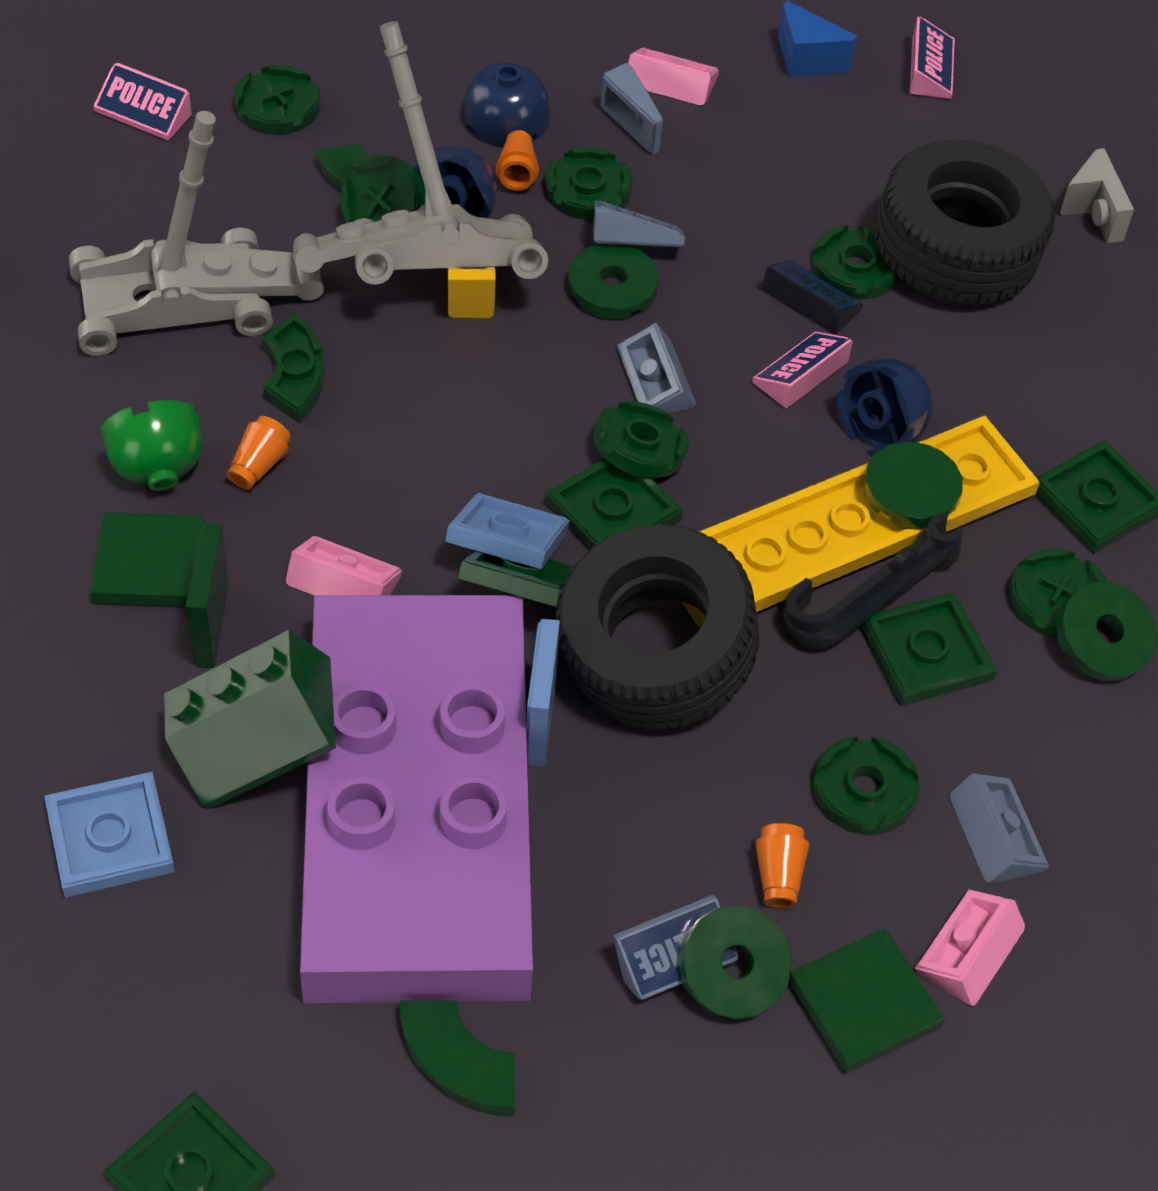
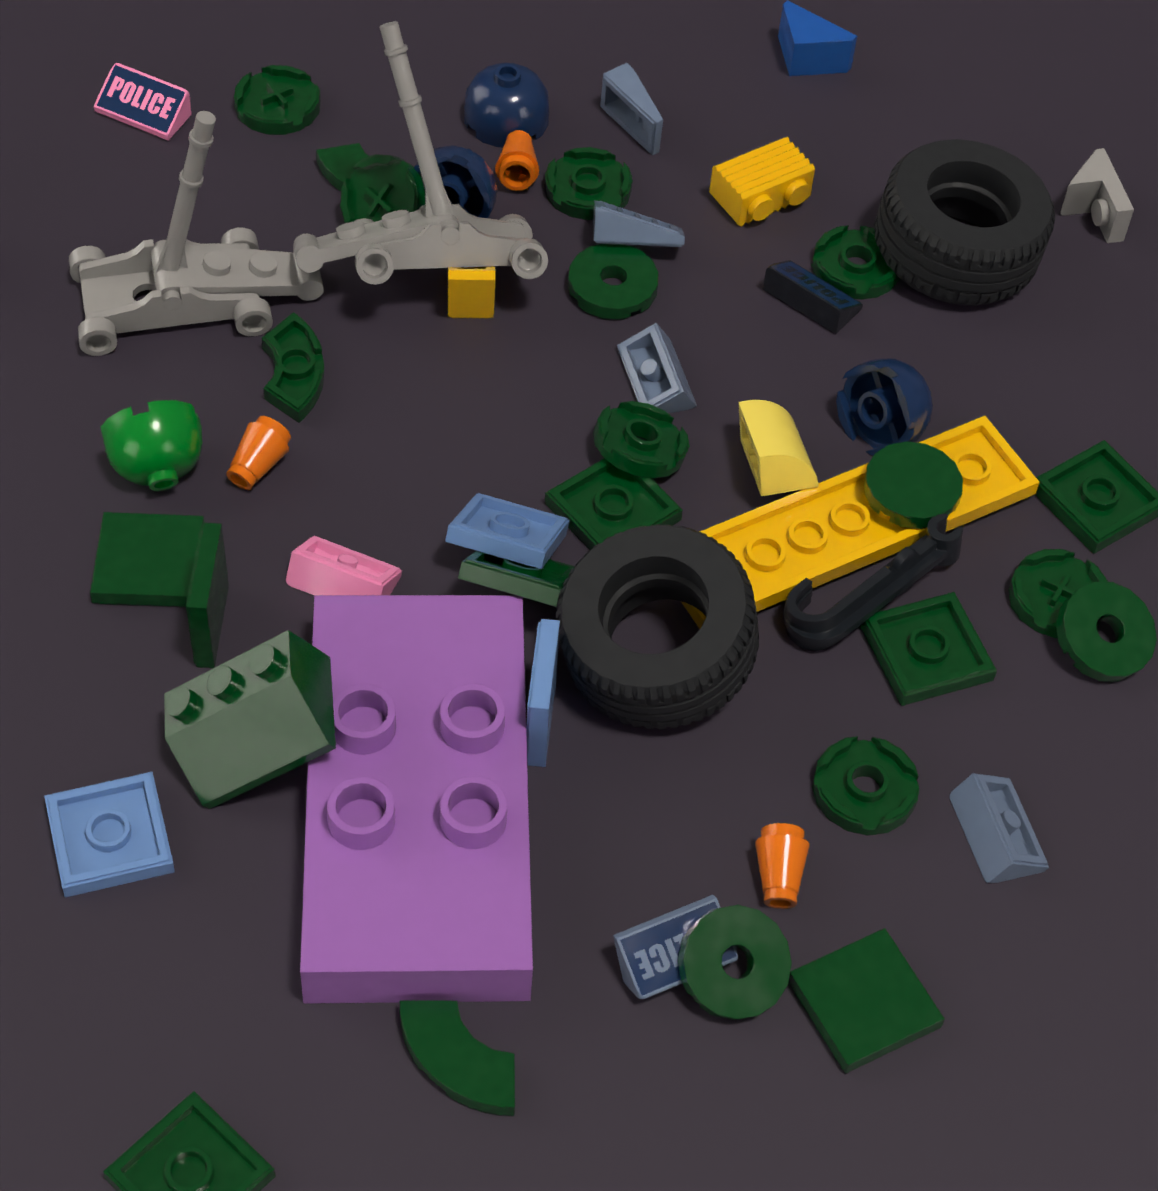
(674, 75): bright pink slope -> none
(762, 181): none -> yellow brick
(774, 448): none -> light yellow brick
(804, 367): bright pink slope -> none
(931, 61): slope -> none
(972, 945): bright pink slope -> none

